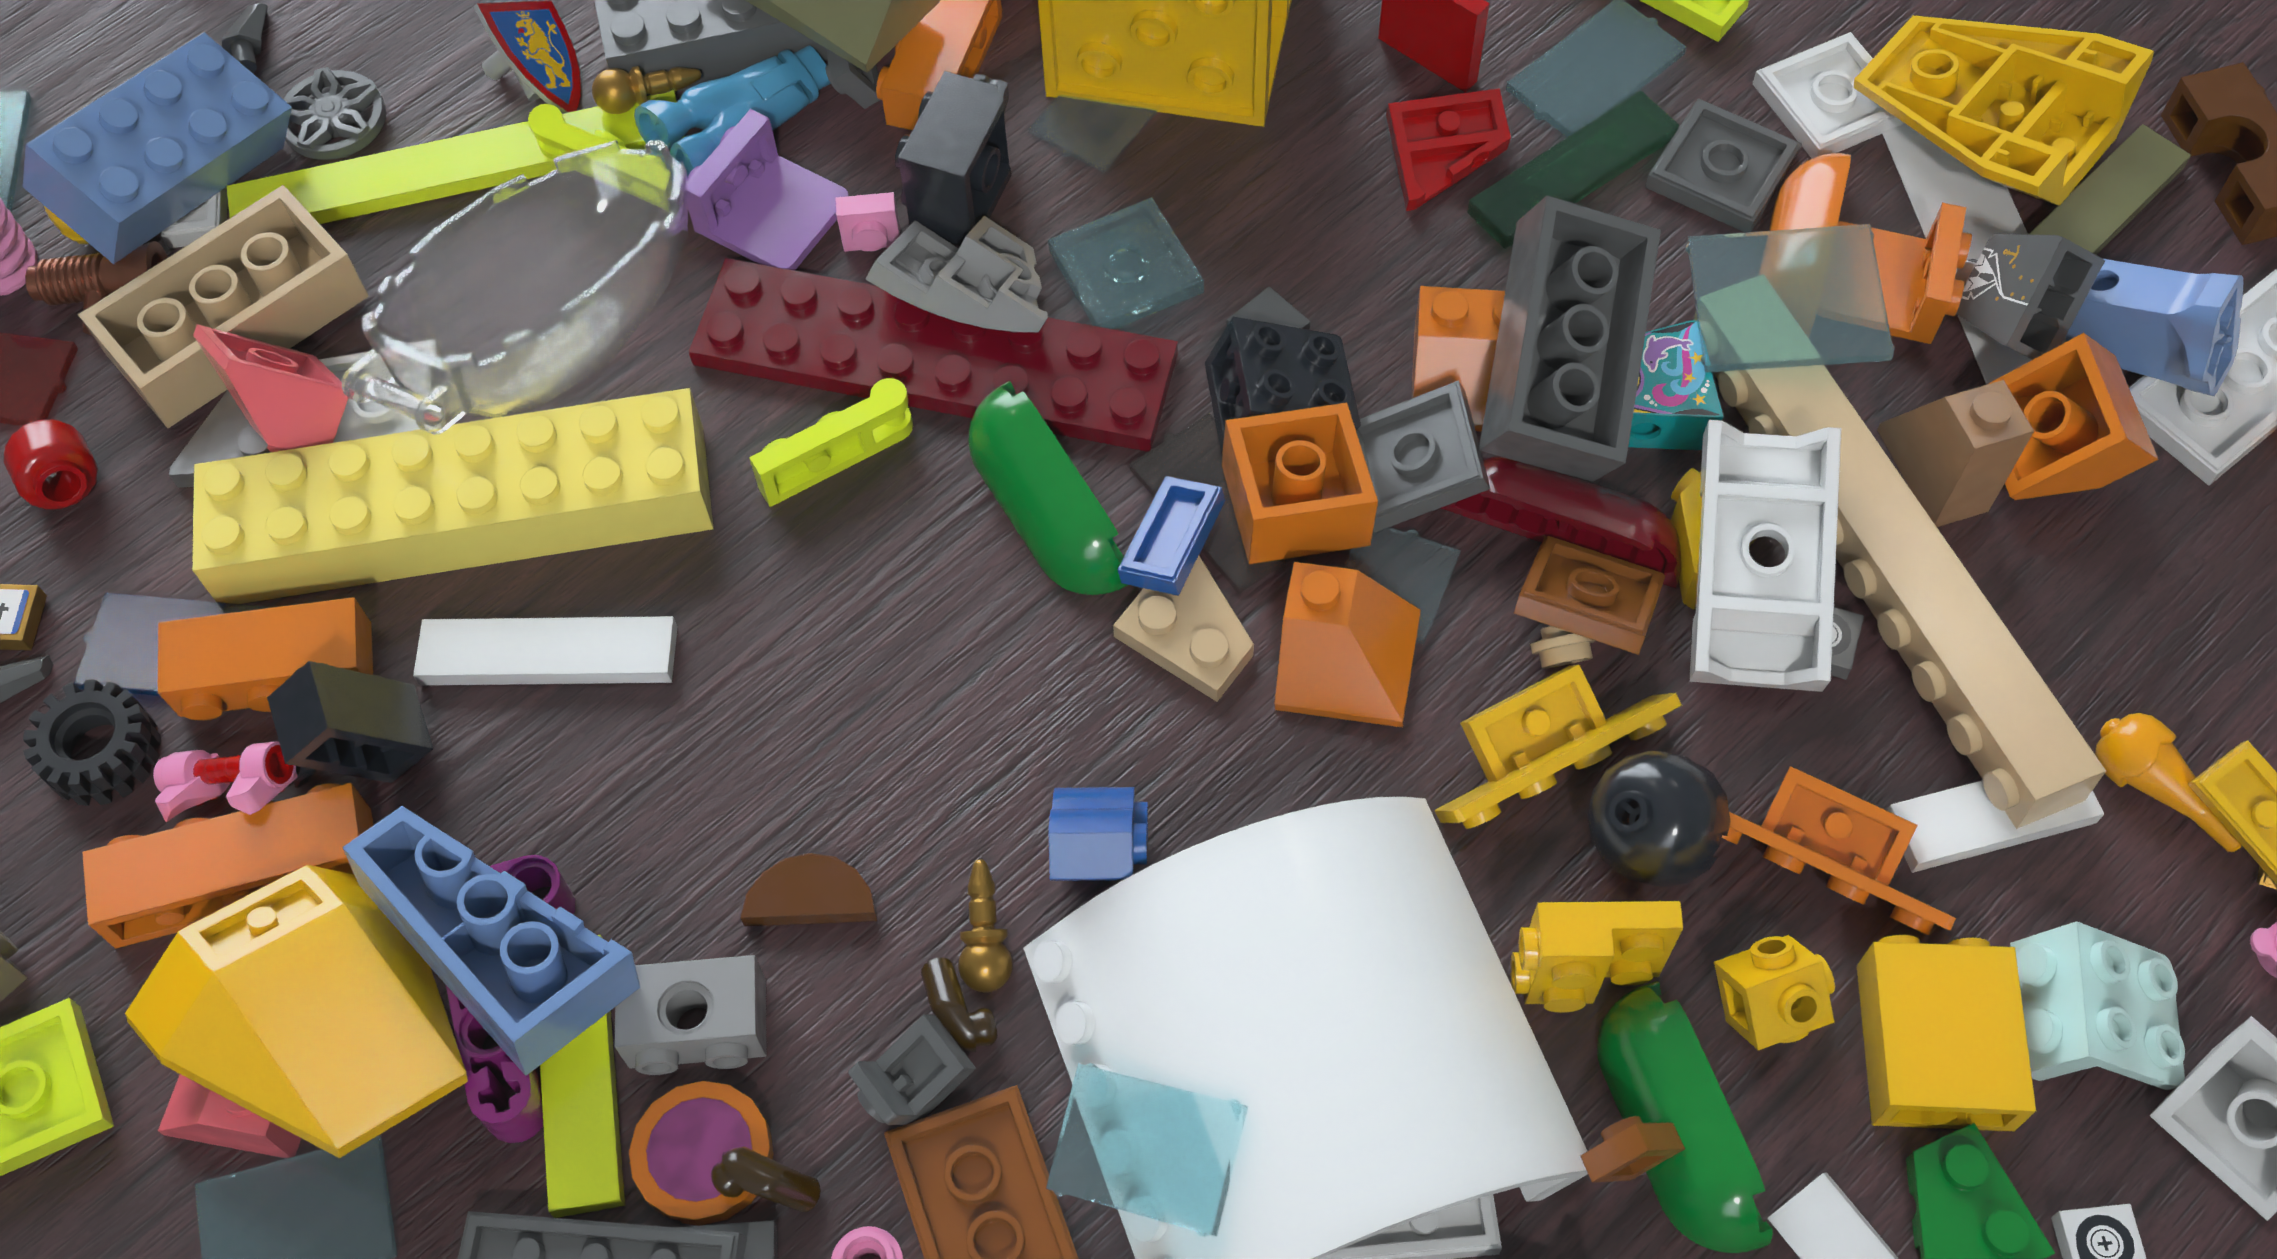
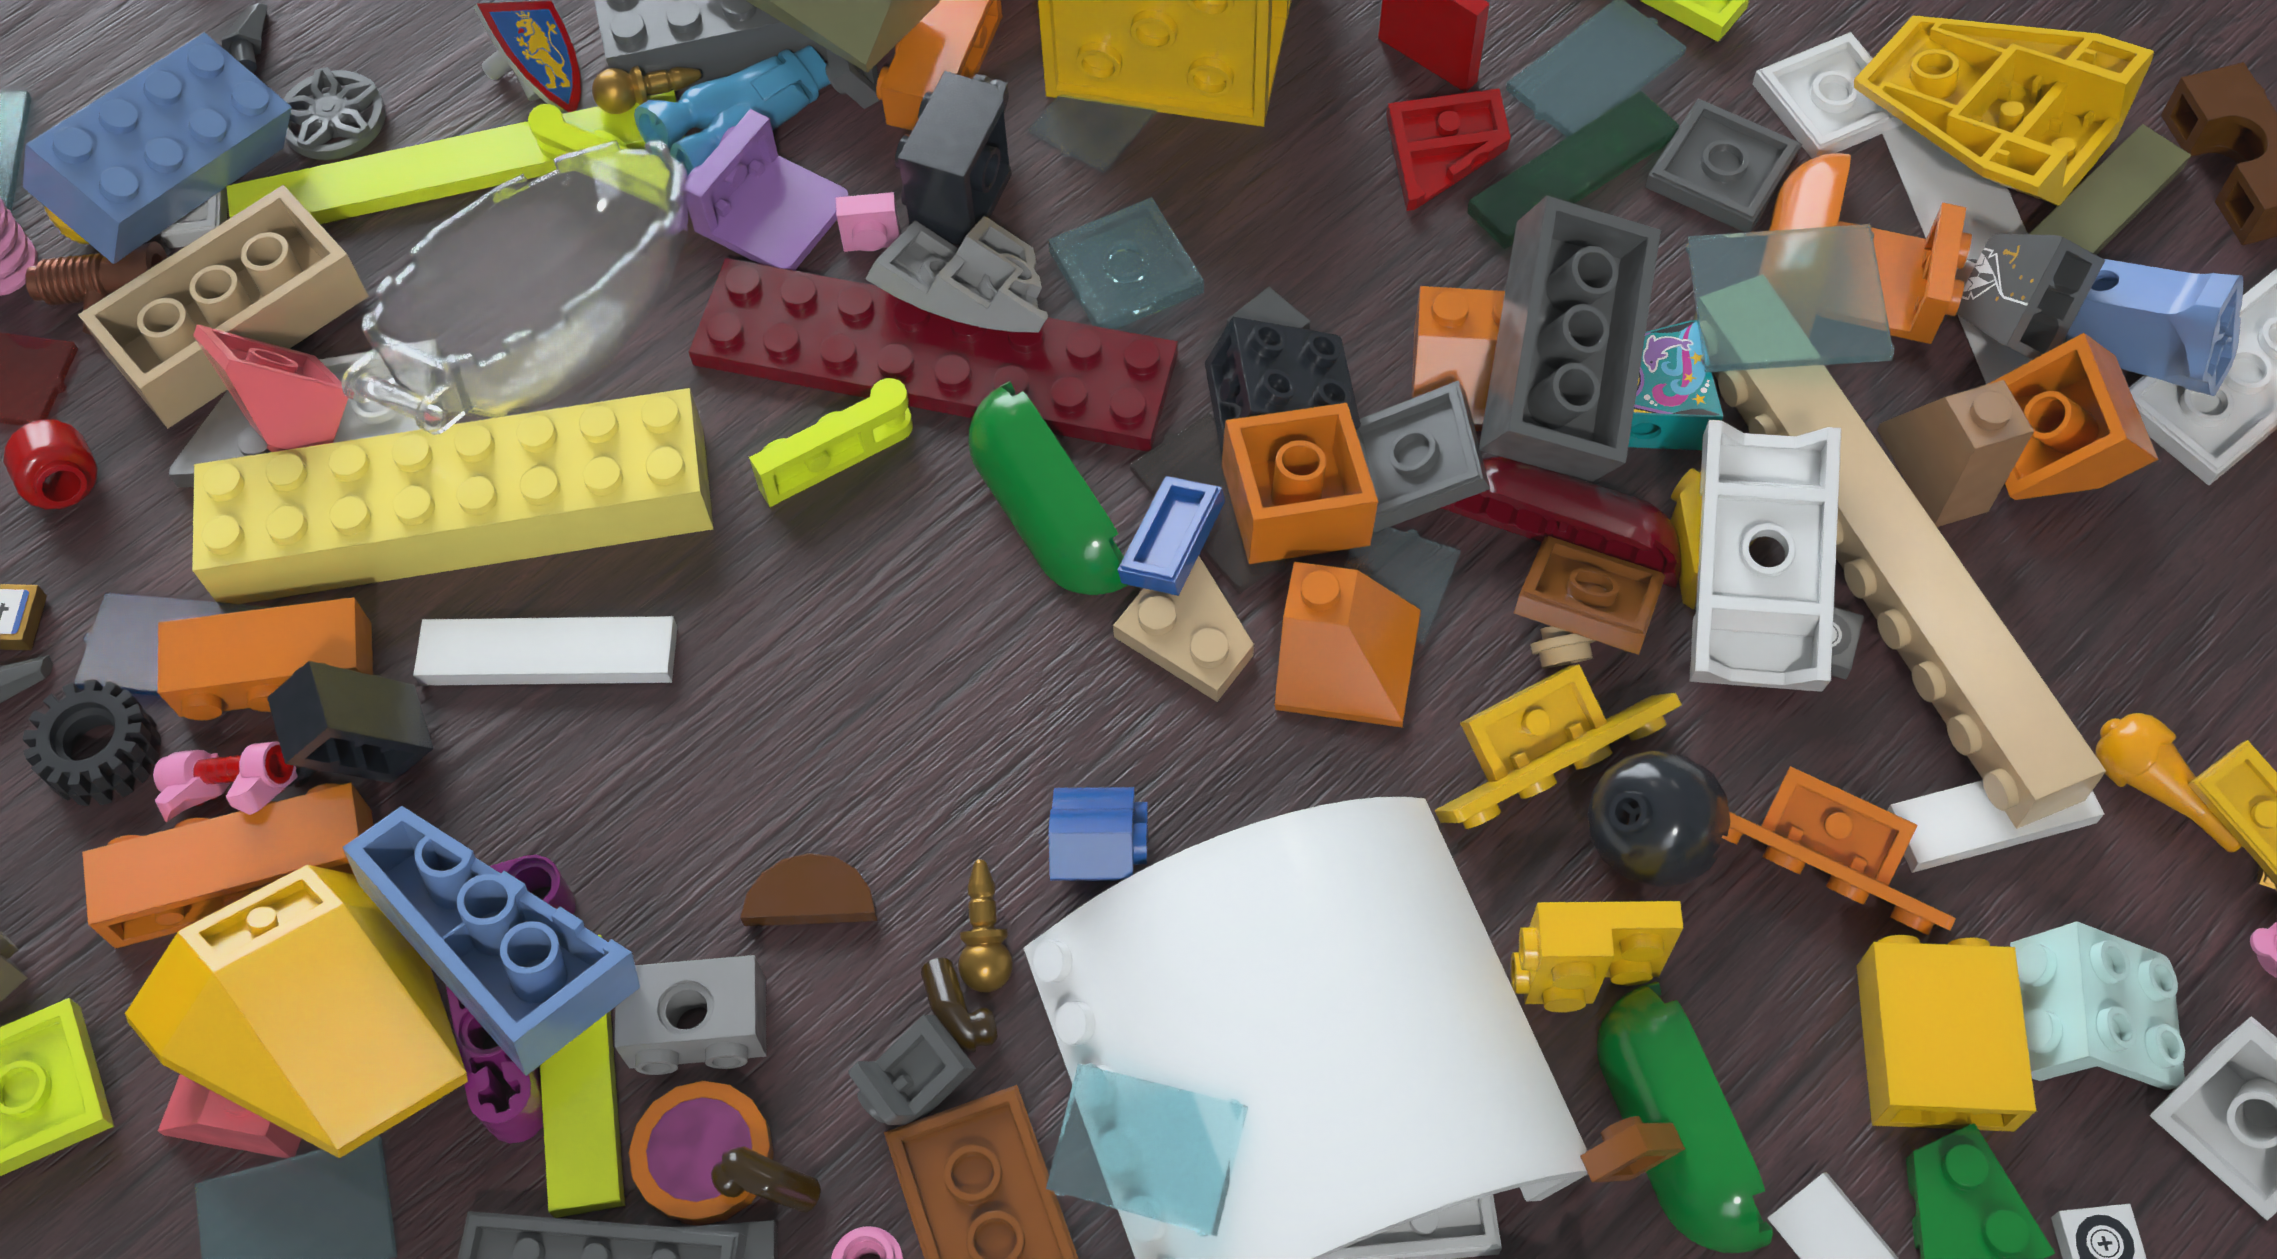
(1775, 991): yellow brick -> none

